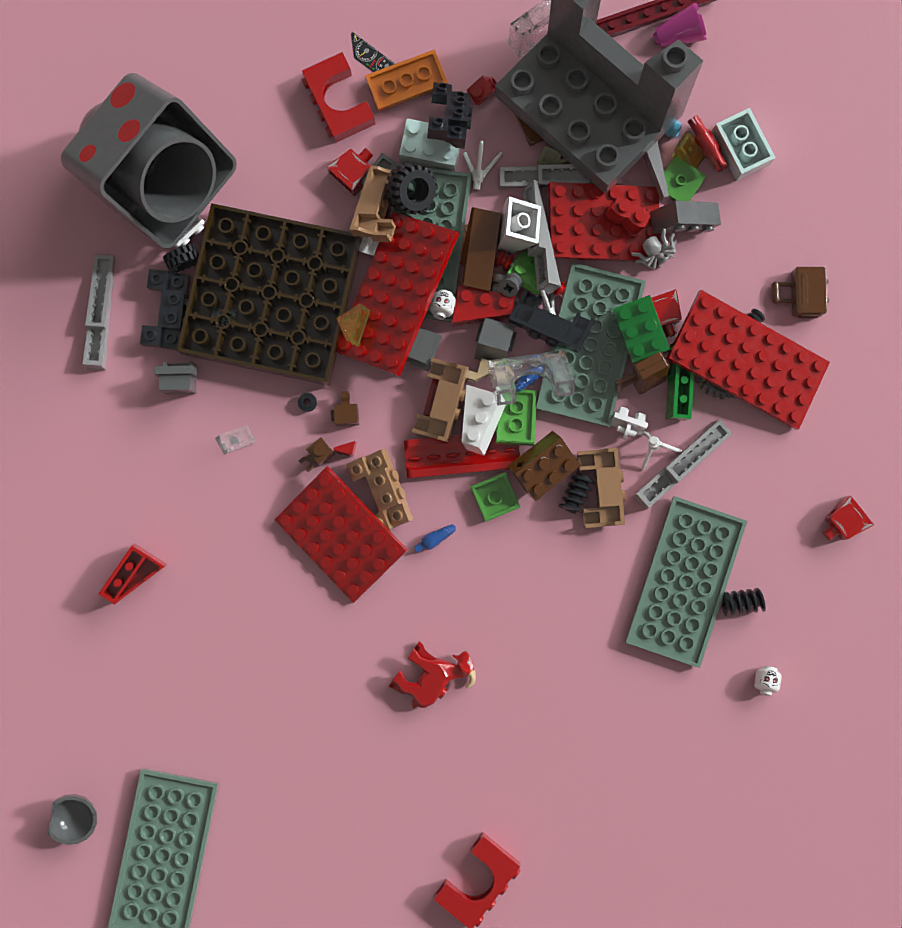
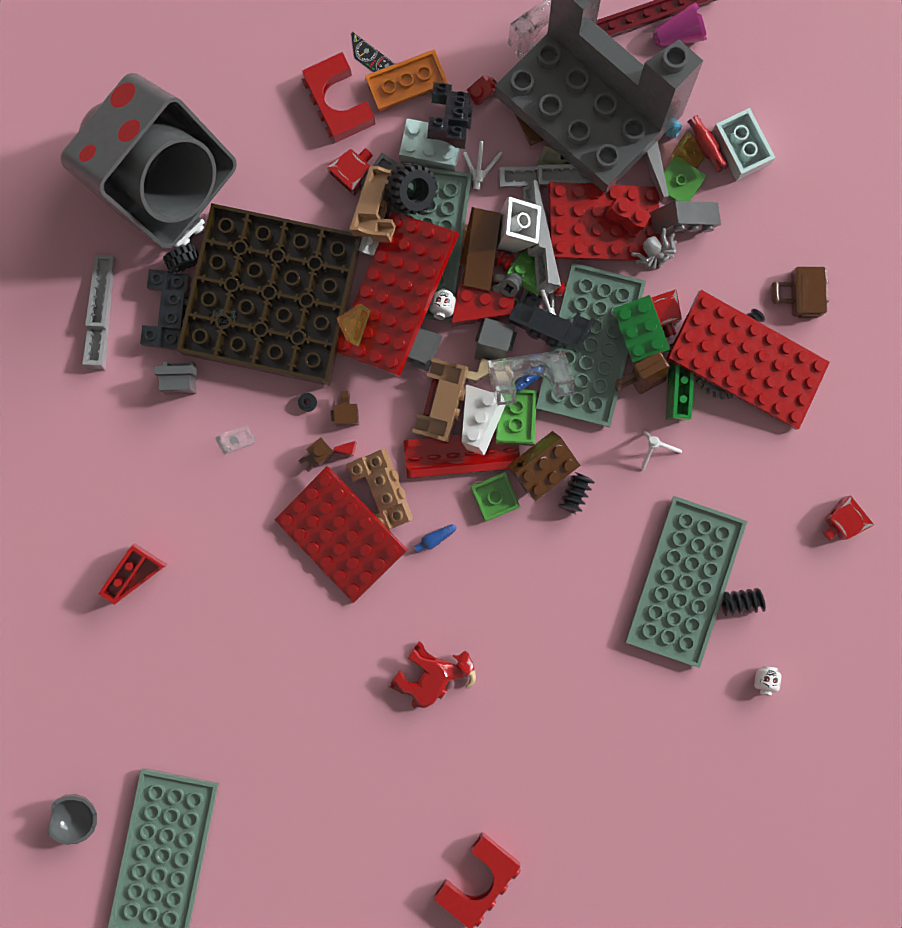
(608, 487): medium nougat bracket -> none
(629, 425): white hips -> none
(682, 465): light grey slope -> none

